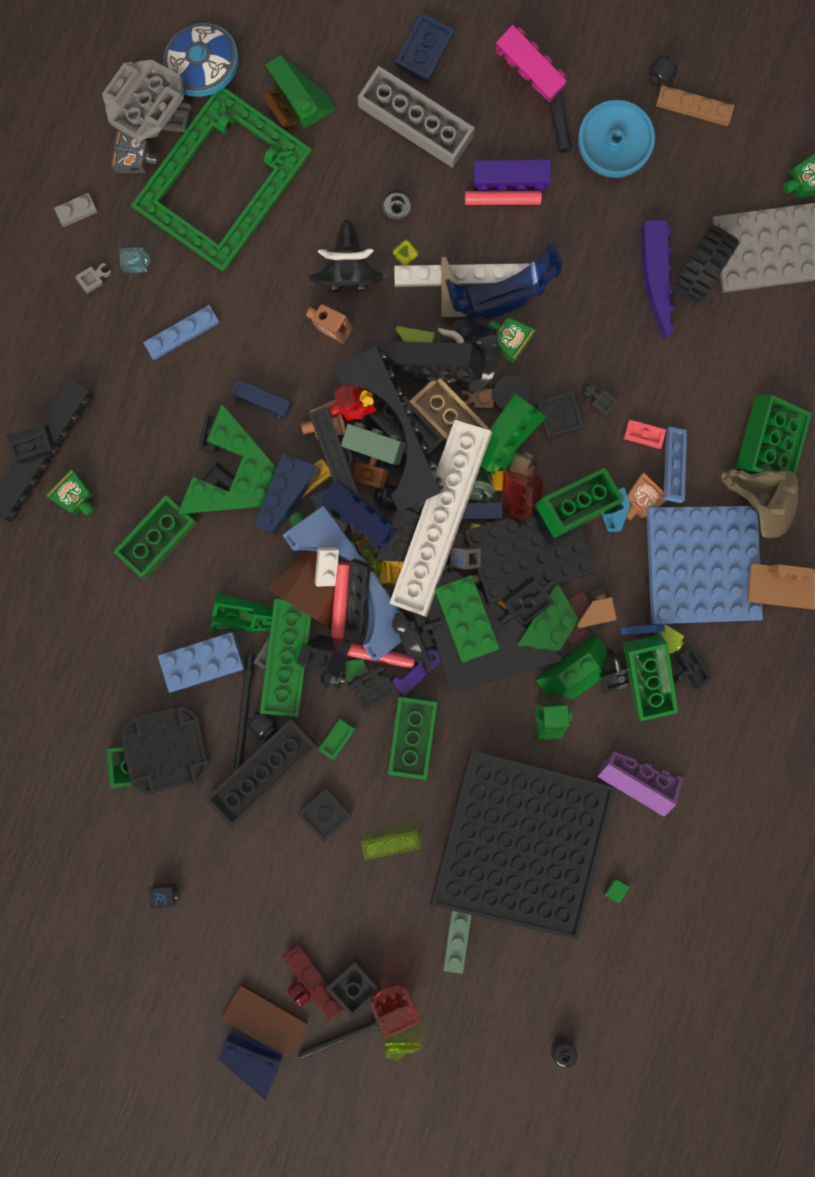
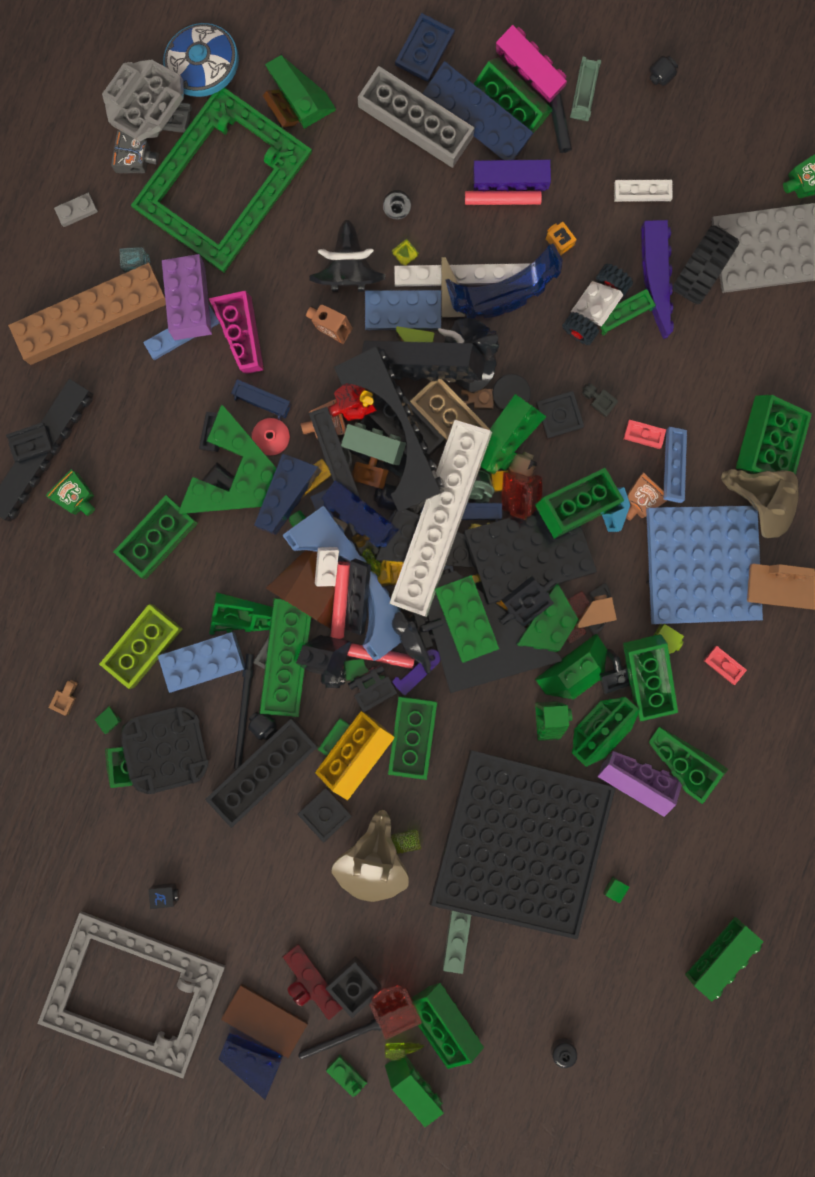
(62, 700): none -> medium nougat plate
(88, 314): none -> medium nougat brick
(91, 279): light grey plate -> none
(108, 720): none -> green slope
(141, 646): none -> lime brick
(165, 1054): none -> light grey plate
(186, 297): none -> medium lavender brick
(239, 326): none -> dark pink wedge
(280, 436): none -> coral dish
(346, 1076): none -> green plate
(354, 755): none -> yellow brick
(372, 865): none -> dark tan animal
(404, 309): none -> medium blue plate
(414, 1090): none -> green wedge
(446, 1027): none -> green slope
(465, 557): flat silver brick -> none
(491, 122): none -> dark blue plate
(512, 94): none -> green slope
(512, 337): green torso -> none
(561, 237): none -> light orange brick
(585, 89): none -> sand green container
(597, 303): none -> plate
(603, 729): none -> green wedge
(616, 138): dark azure dish -> none
(627, 310): none -> green container
(642, 190): none -> white plate
(642, 629): blue tile -> none
(692, 668): black plate -> none
(692, 767): none -> green wedge
(694, 105): medium nougat plate -> none
(724, 959): none -> green brick
(725, 665): none -> coral plate

